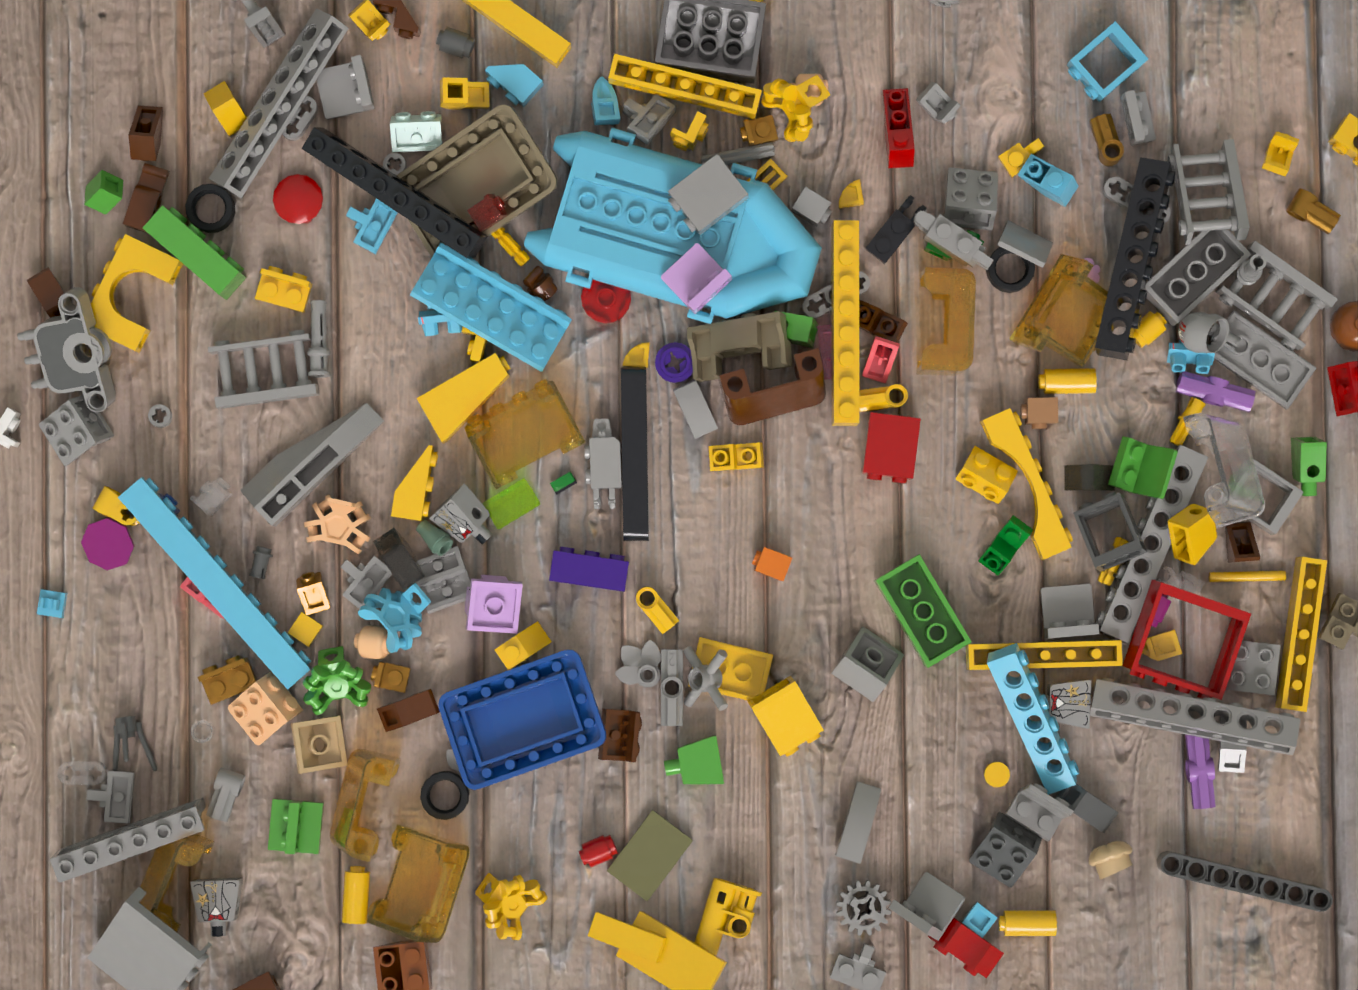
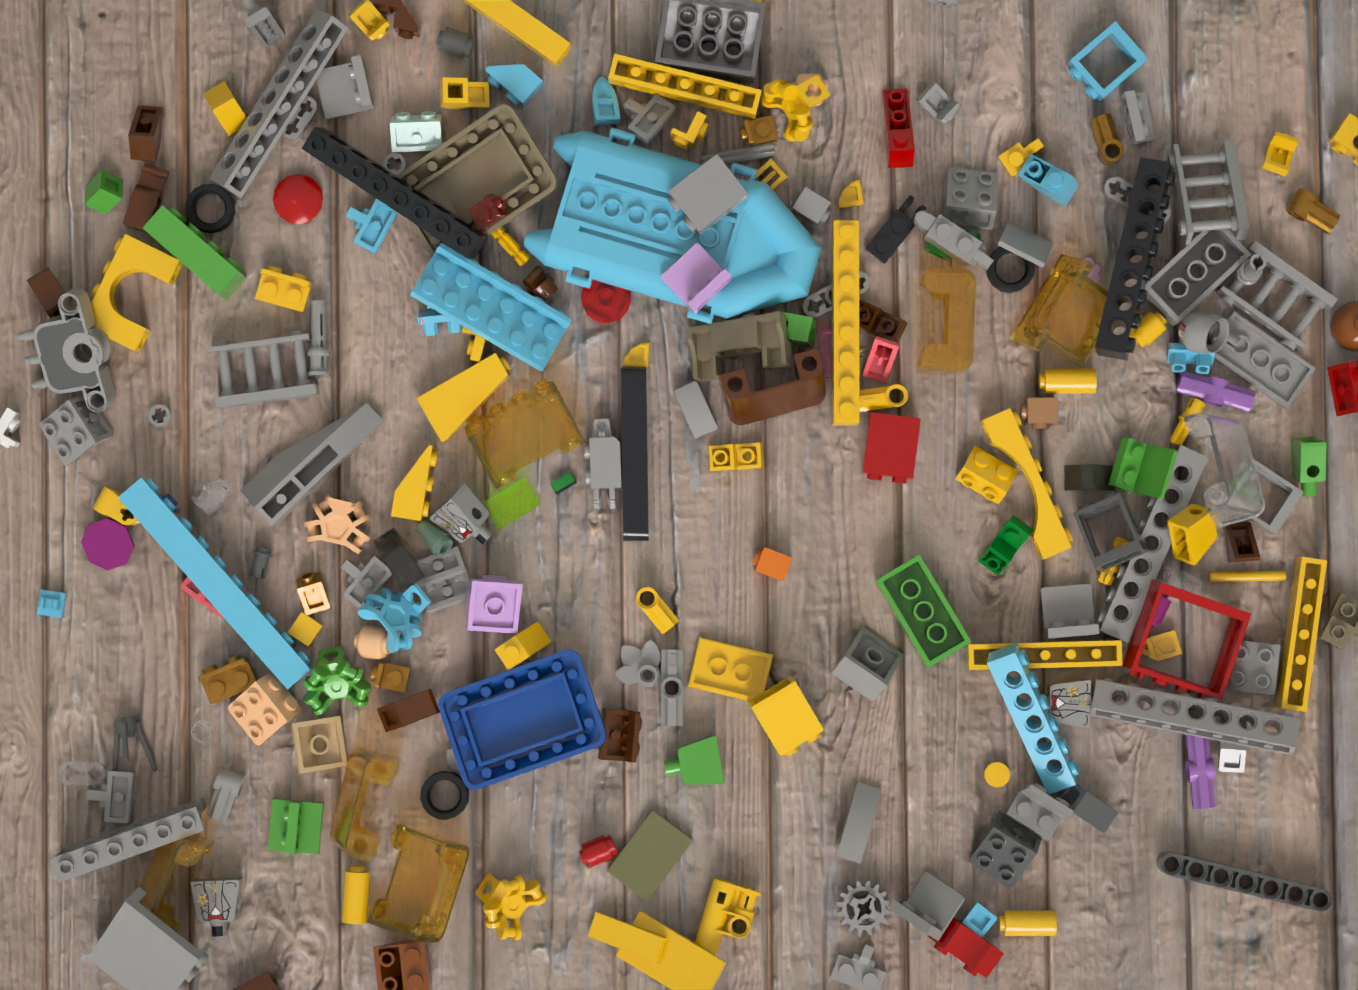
(589, 569): dark purple brick -> none
(664, 357): dark purple gear -> none
(705, 678): light grey bar -> none
(1110, 858): tan piece -> none

